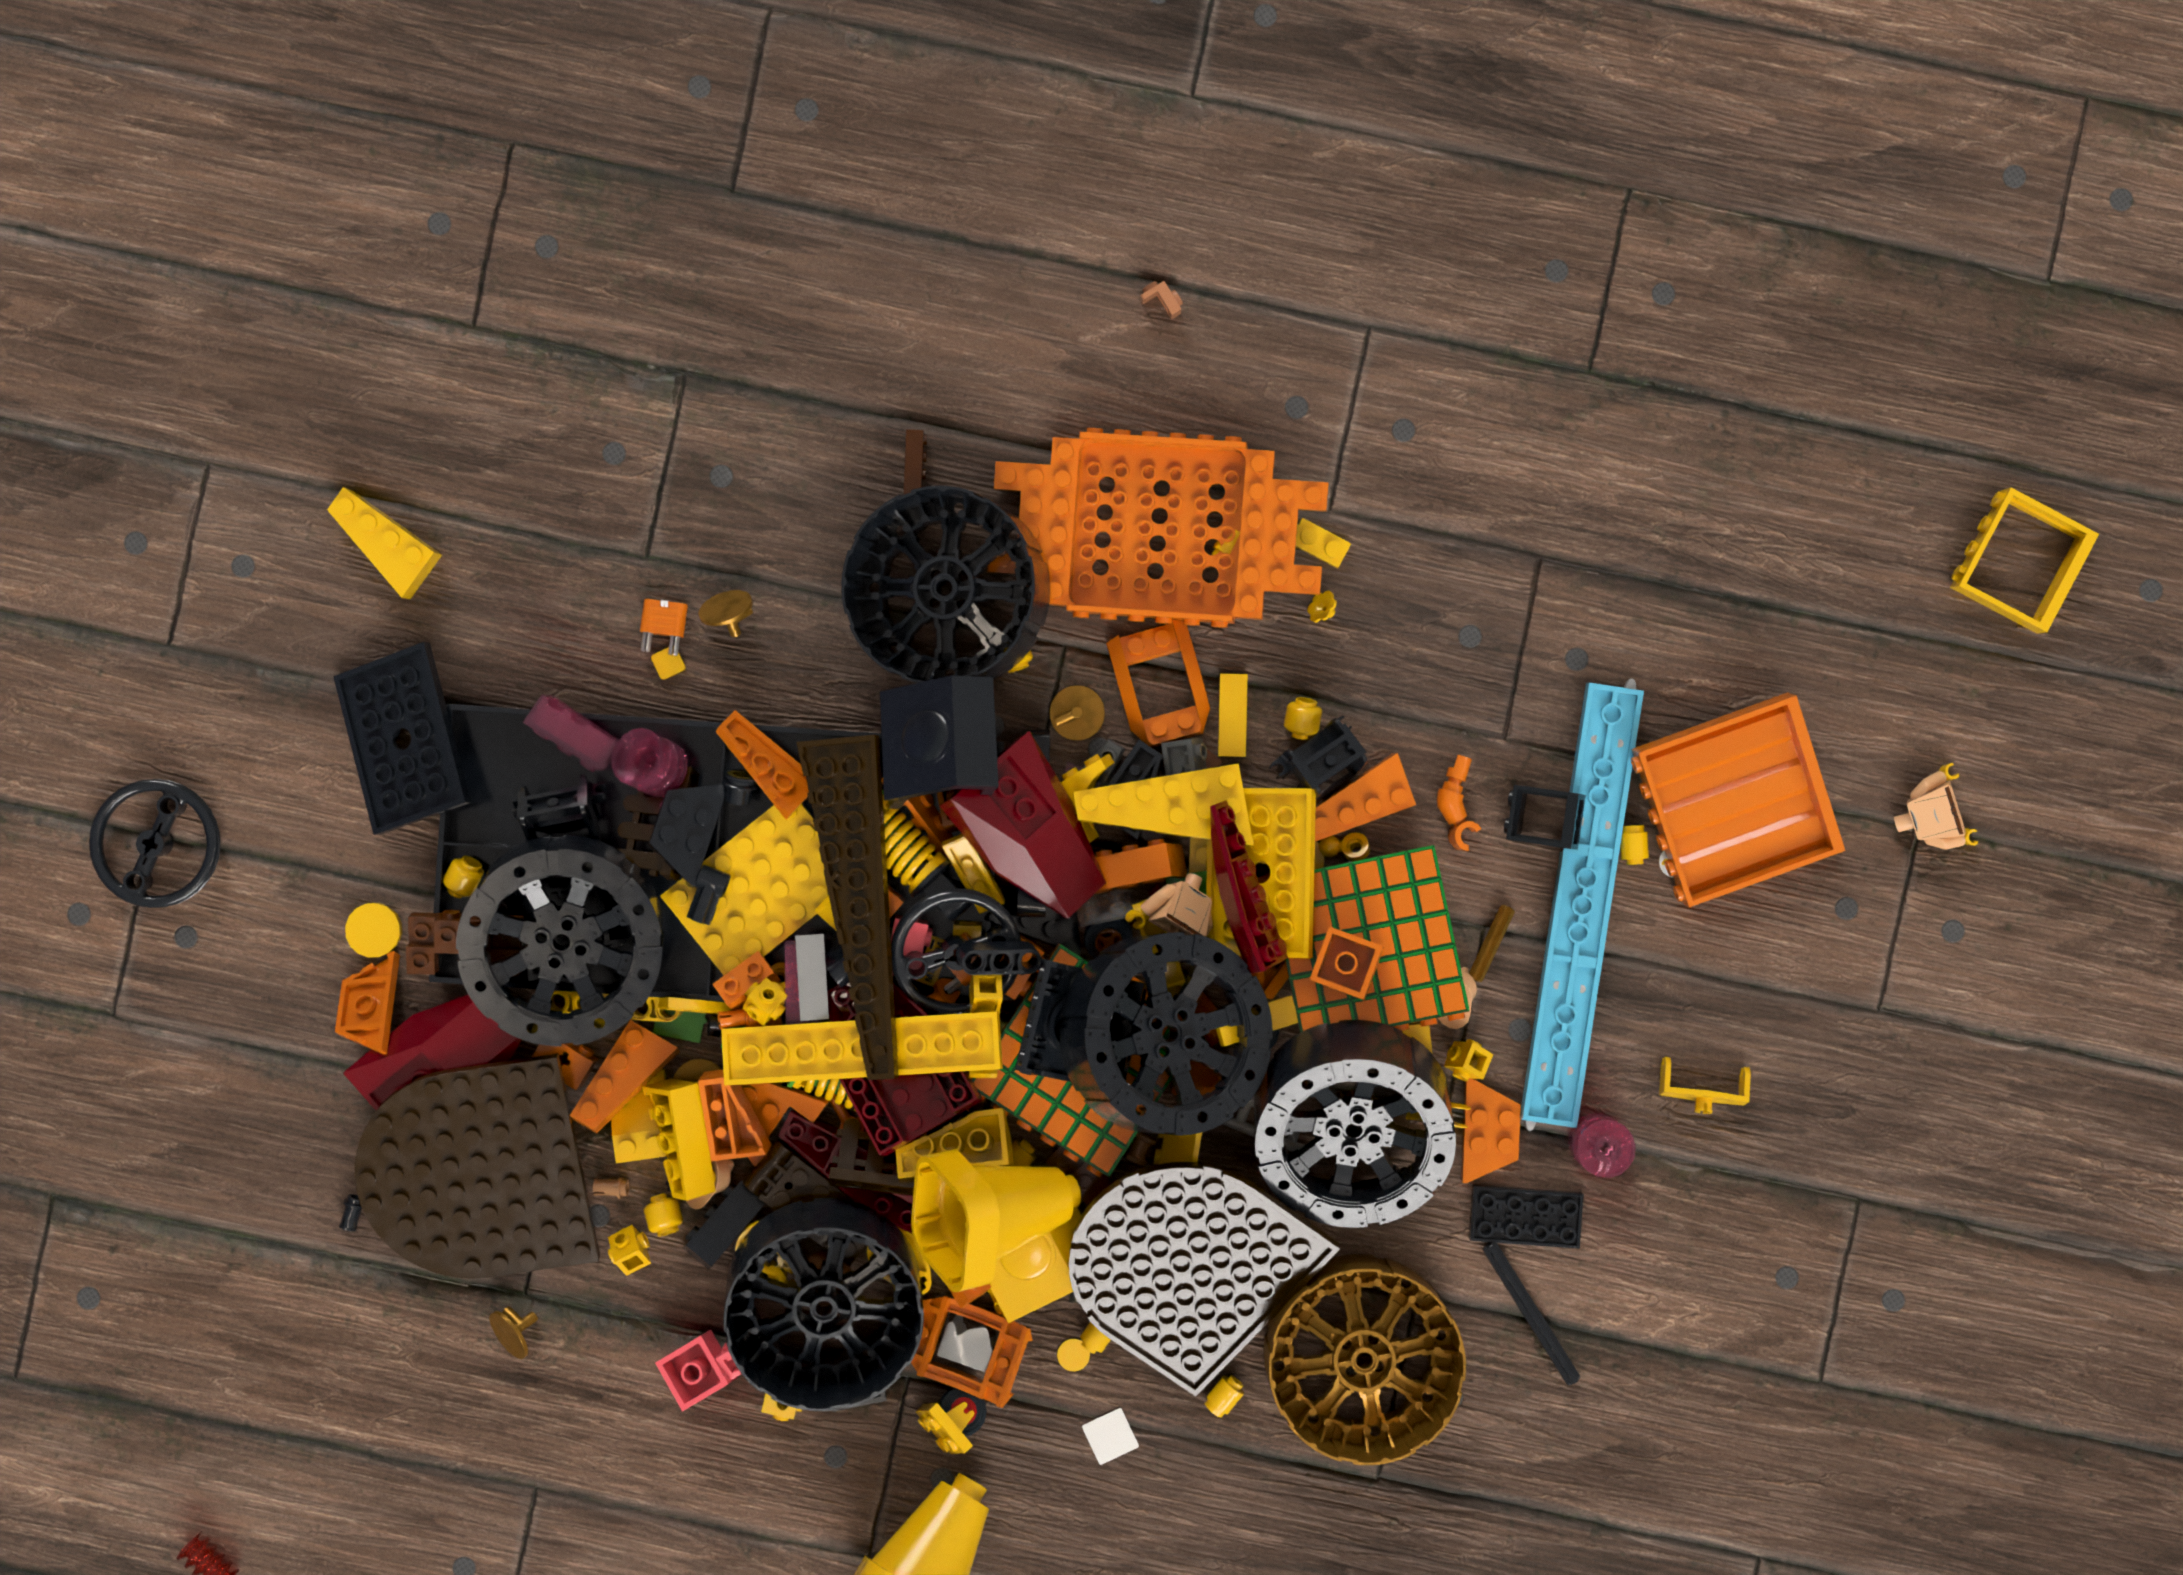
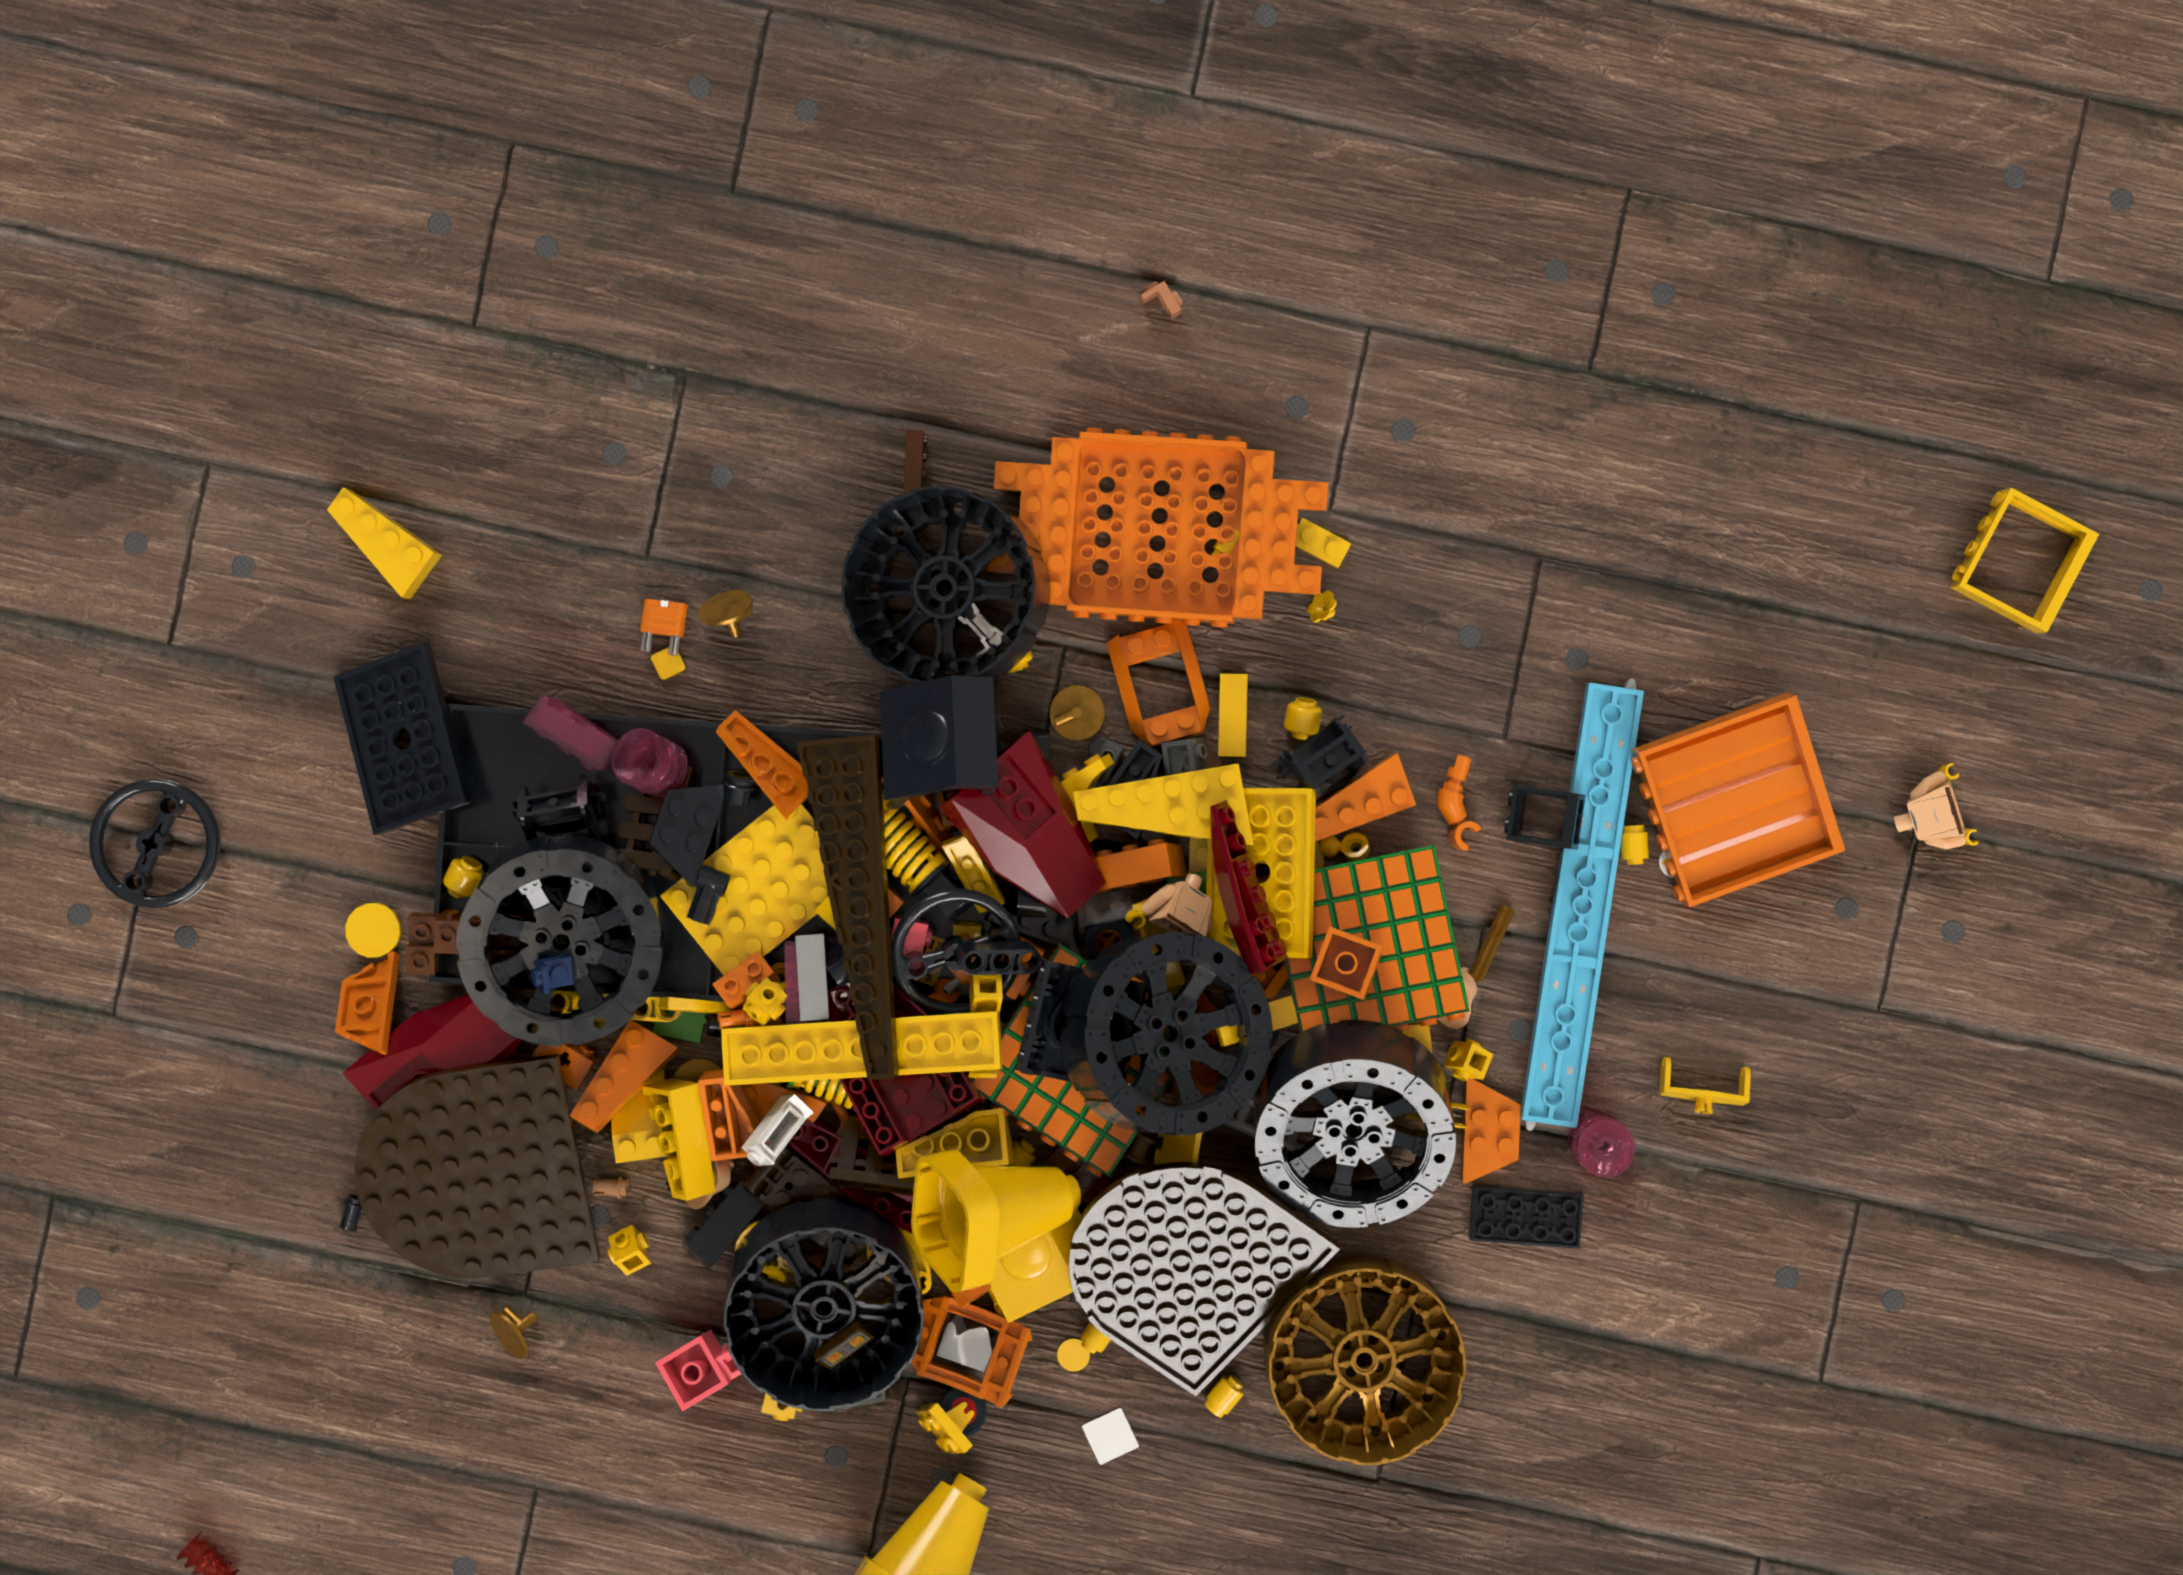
(552, 973): none -> dark blue bracket
(663, 1215): yellow head -> none
(776, 1130): none -> white window
(843, 1345): none -> tile
(1531, 1313): black axle -> none

